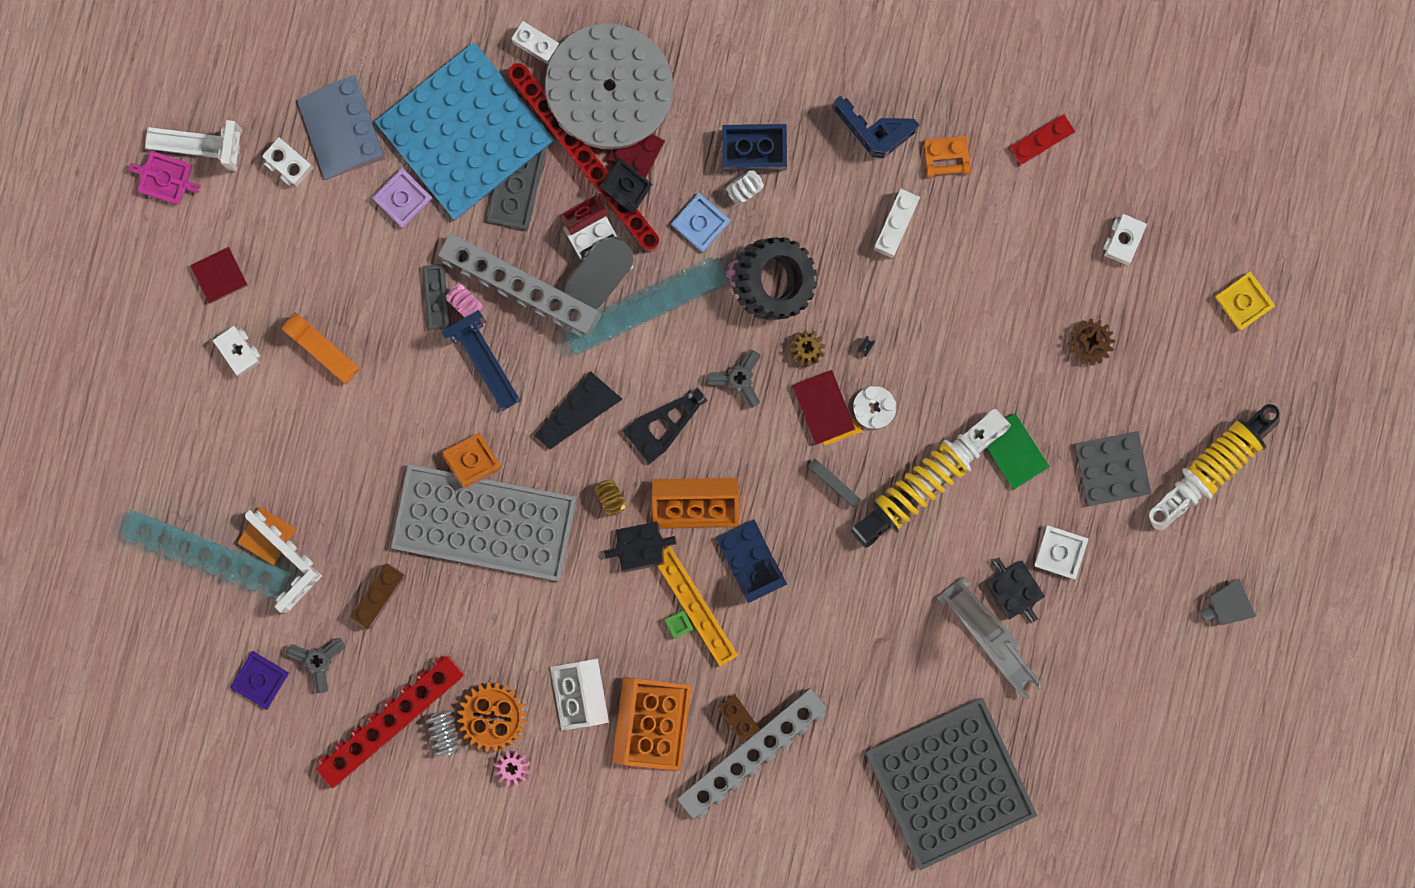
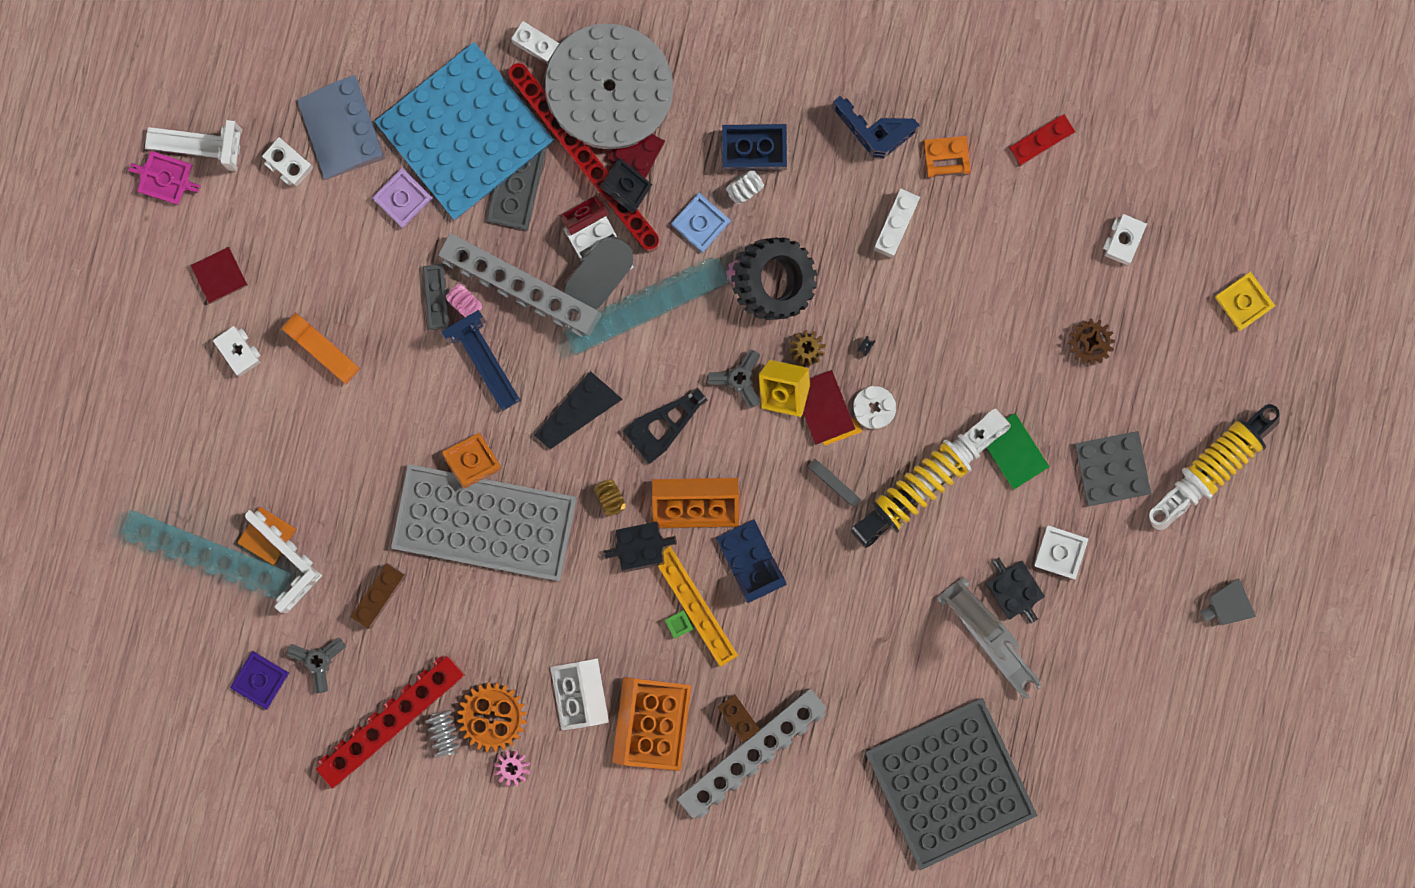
(784, 387): none -> yellow slope

